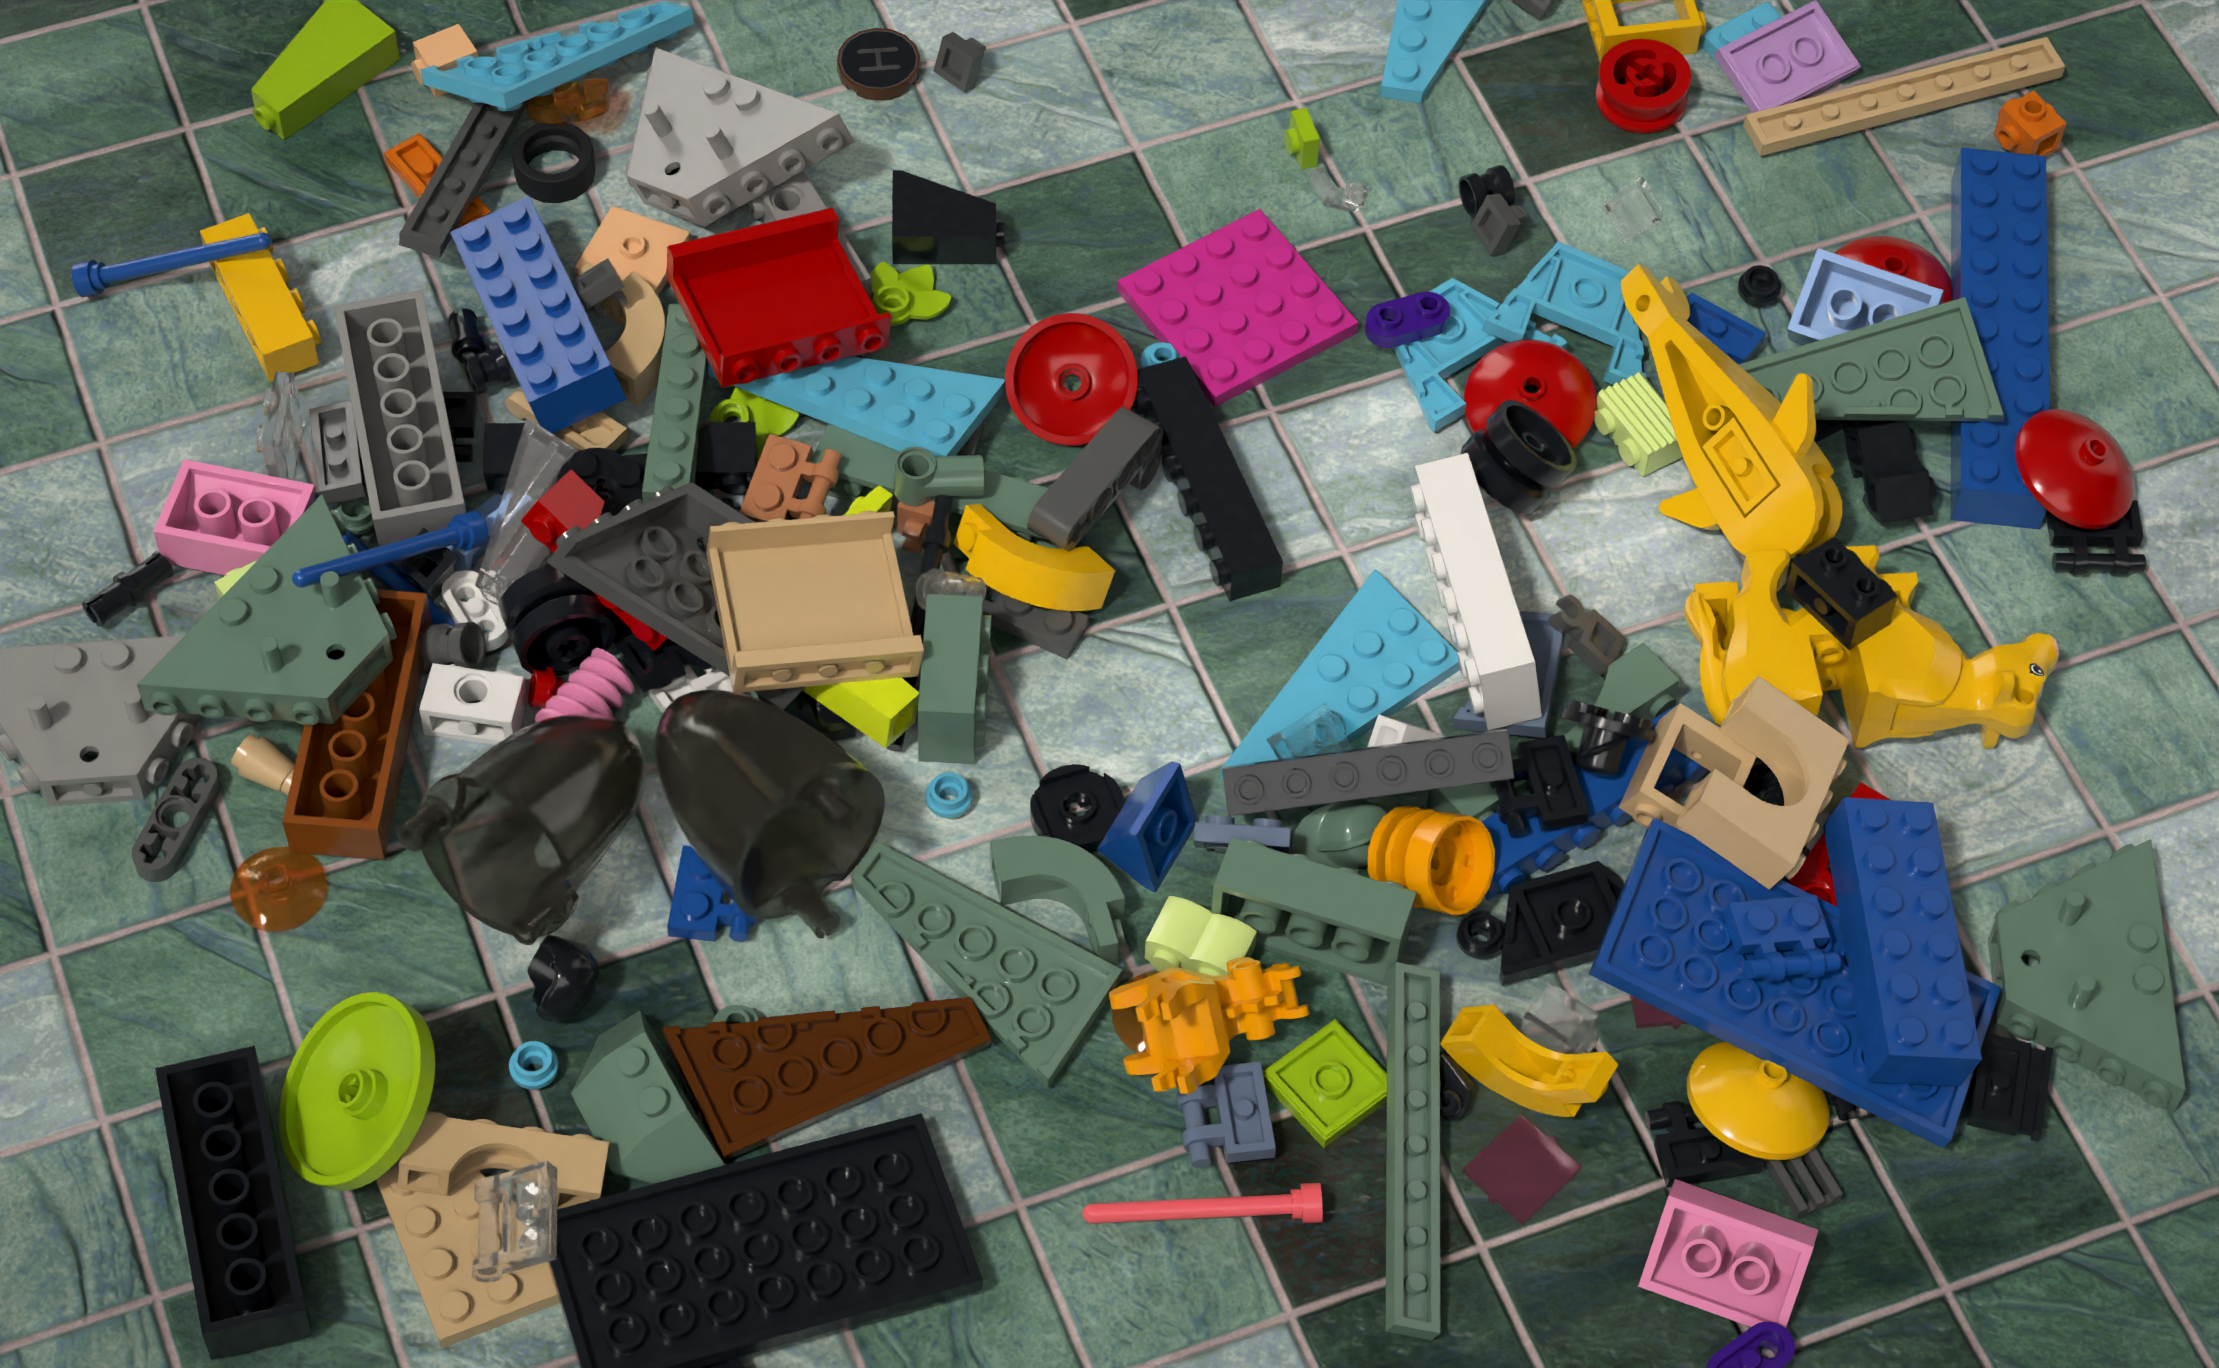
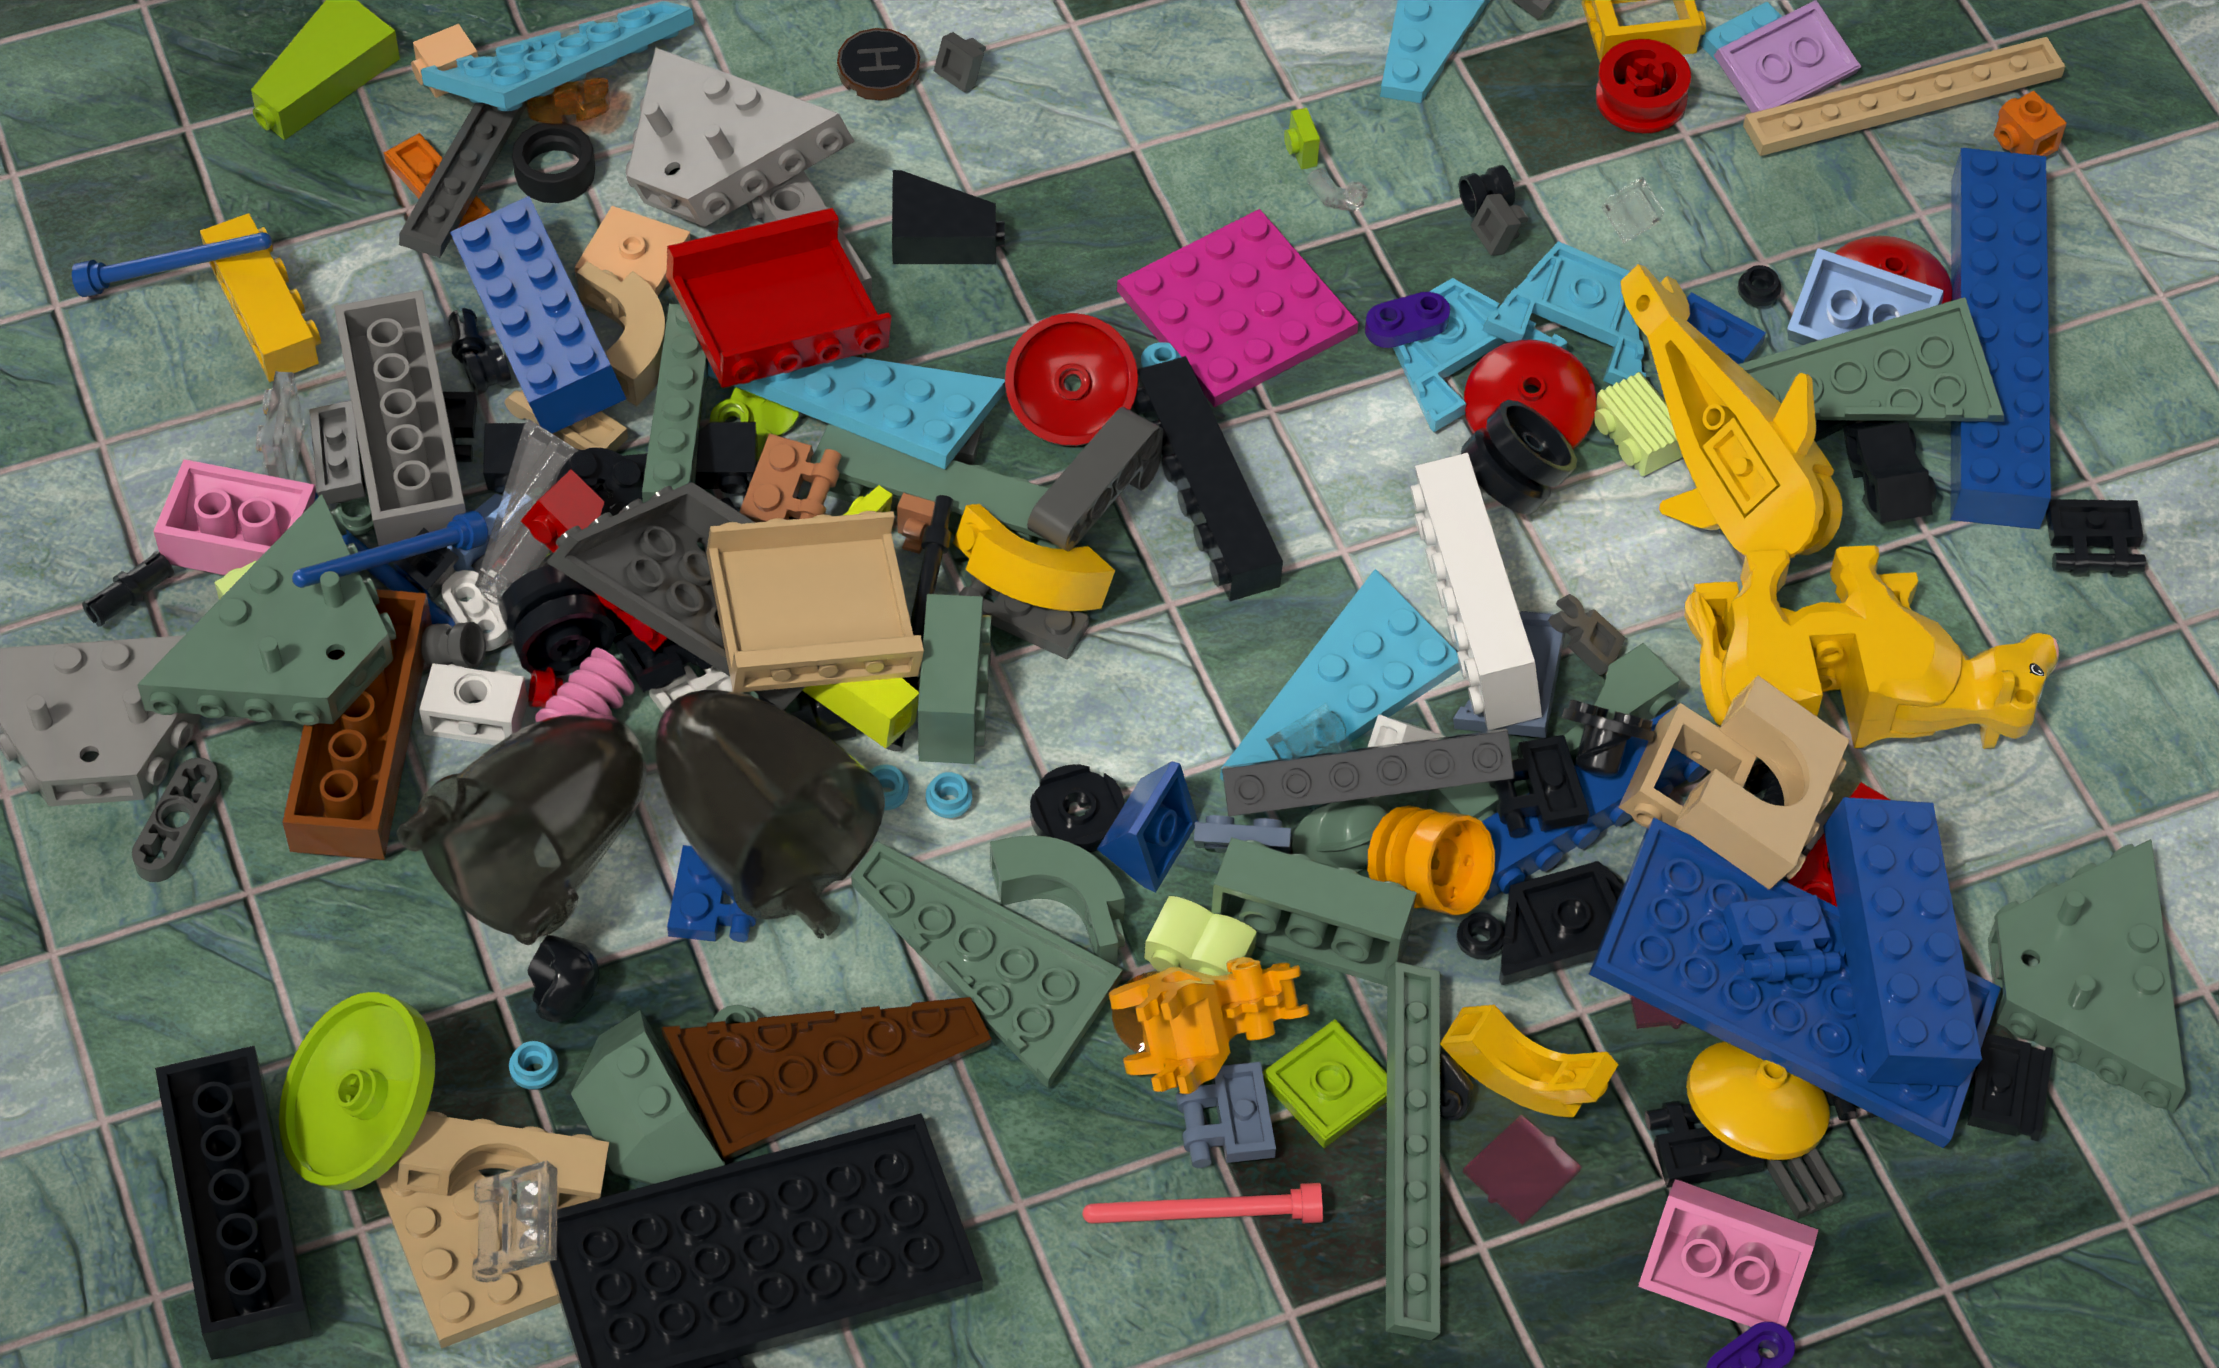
(263, 763): tan cone -> none
(282, 904): clear orange dish -> none
(599, 284): dark grey tile -> none
(894, 779): none -> medium azure plate
(908, 292): lime plate -> none
(923, 475): sand green piece -> none
(947, 583): clear cone -> none
(1561, 1022): clear brick -> none
(1841, 593): black brick -> none
(2074, 468): red dish -> none

